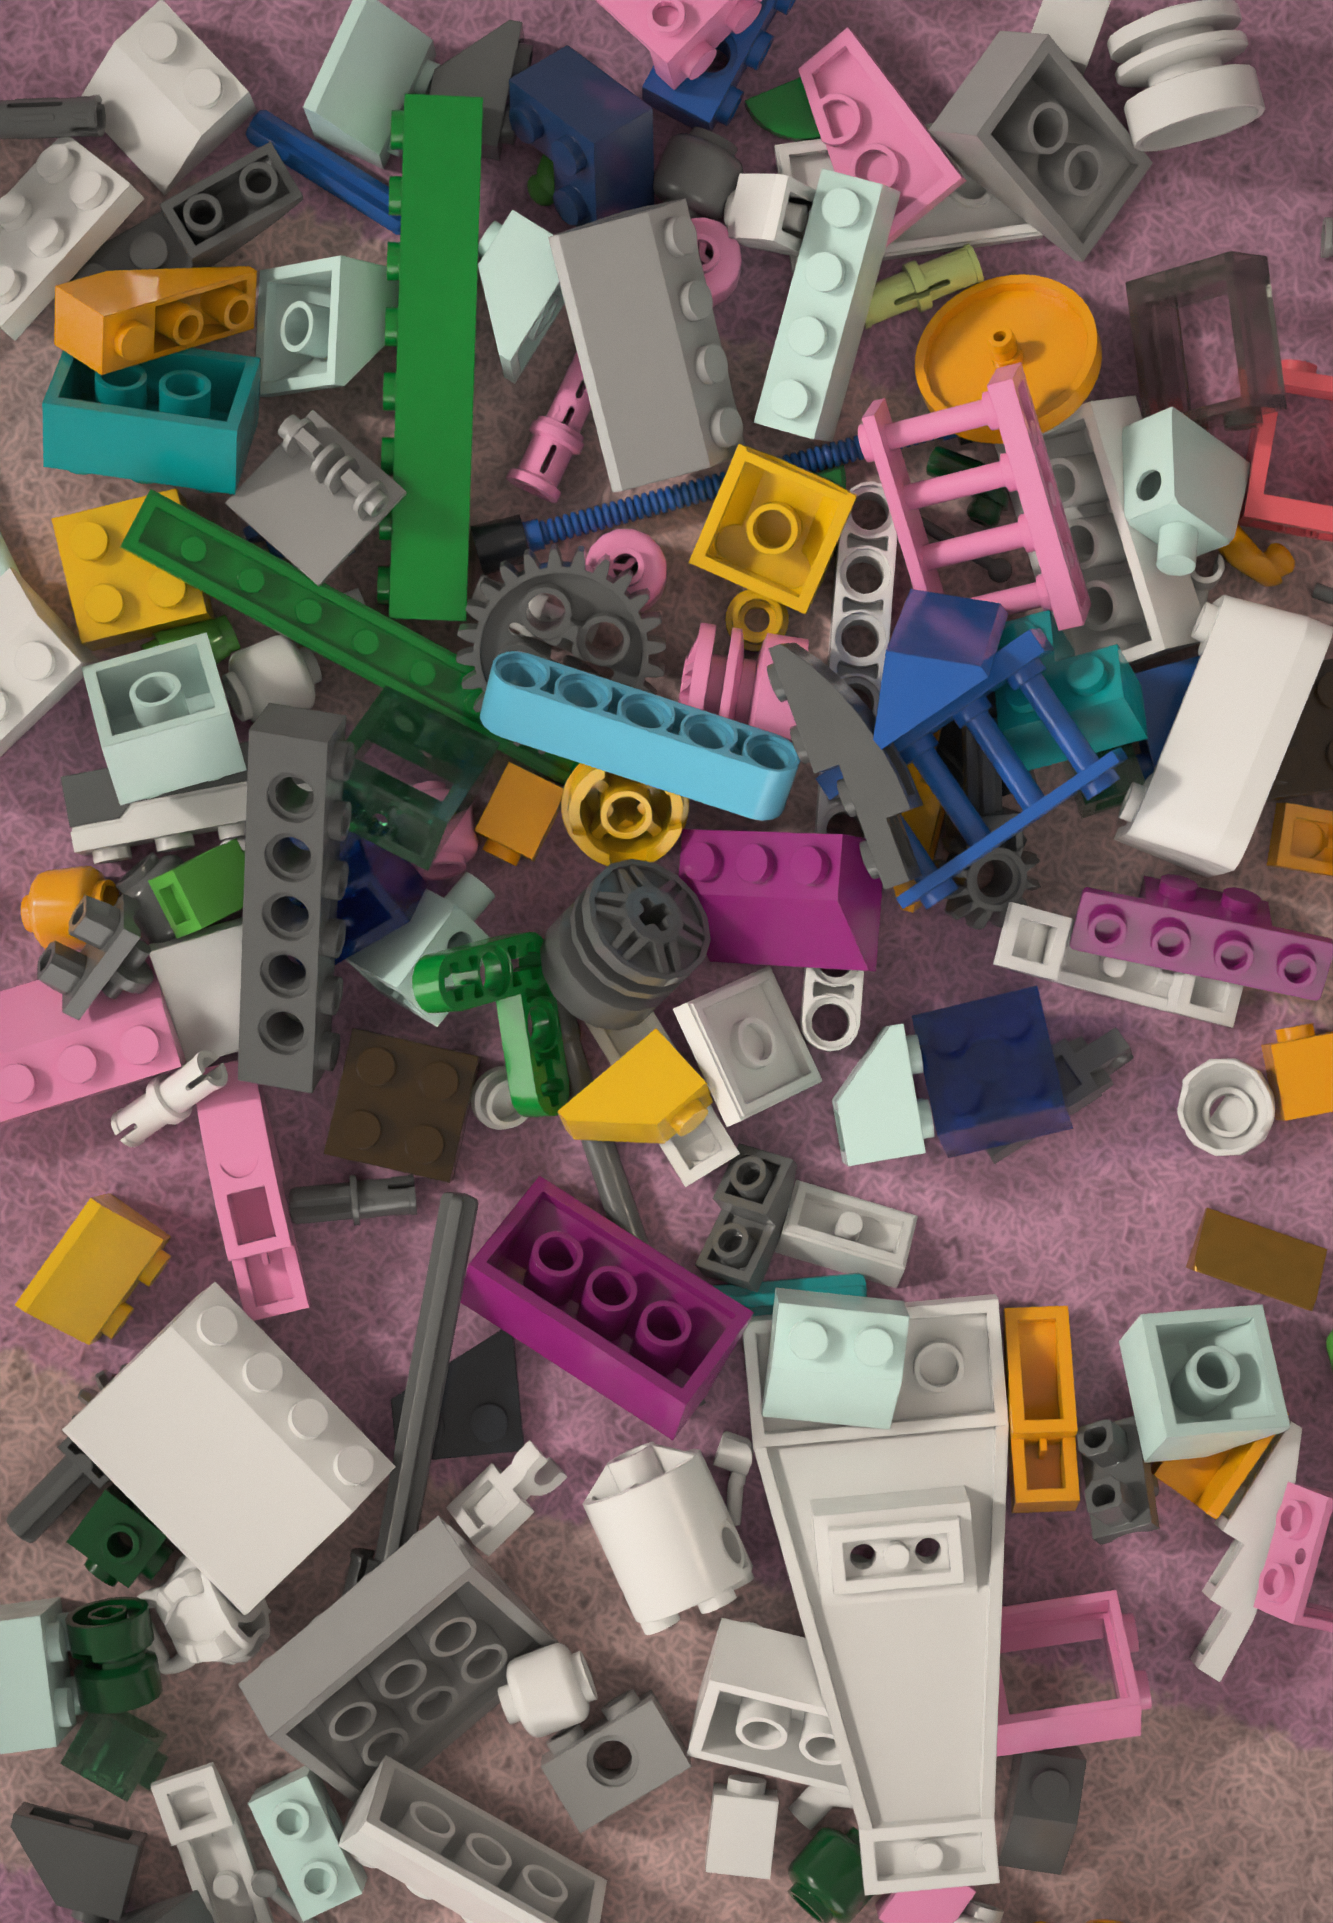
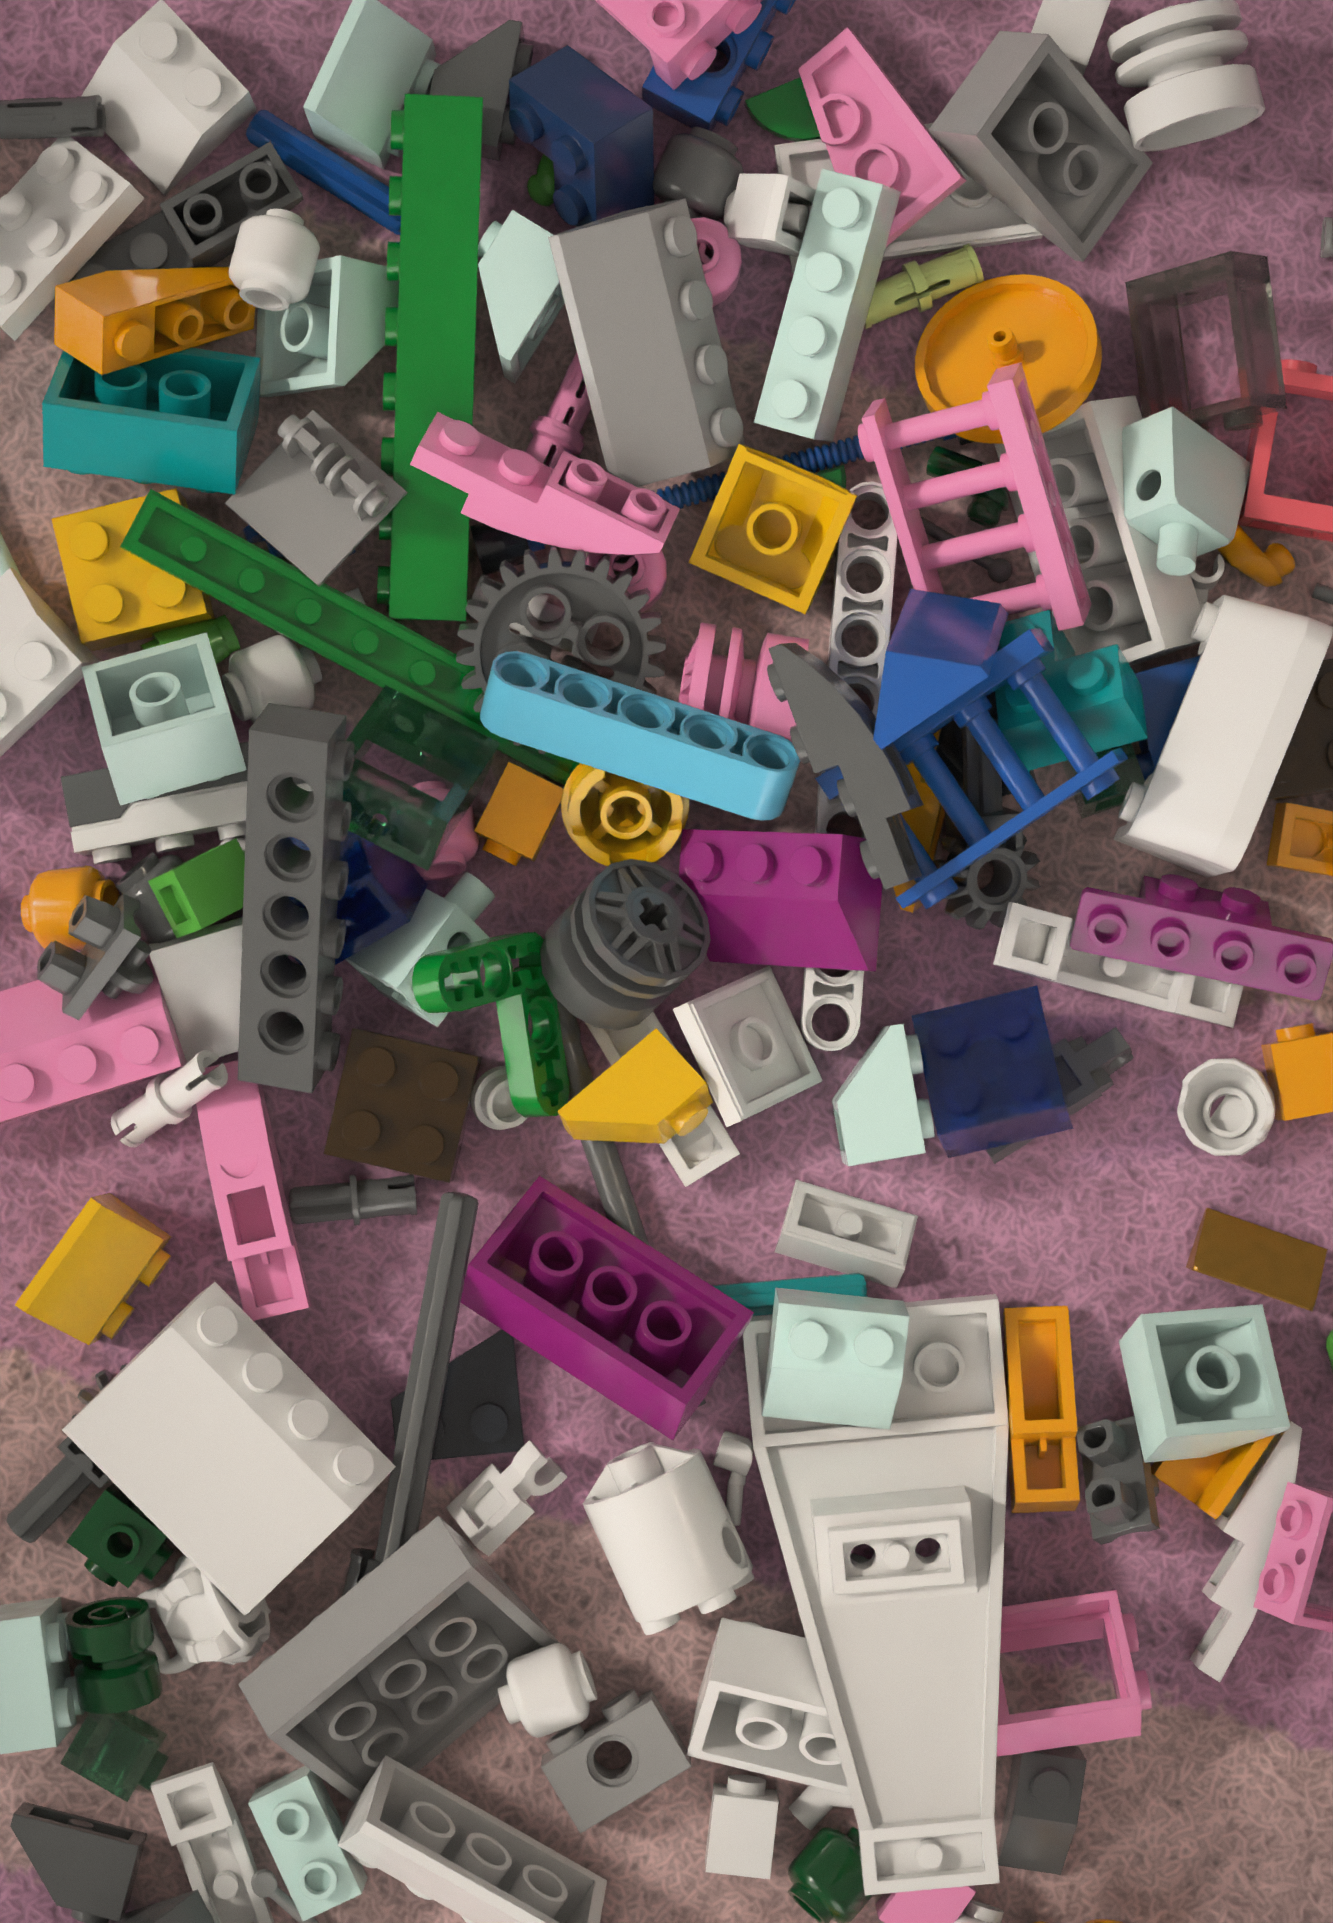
(274, 260): none -> white head
(561, 506): none -> bright pink slope
(750, 600): yellow plate -> none
(751, 1218): dark grey slope -> none

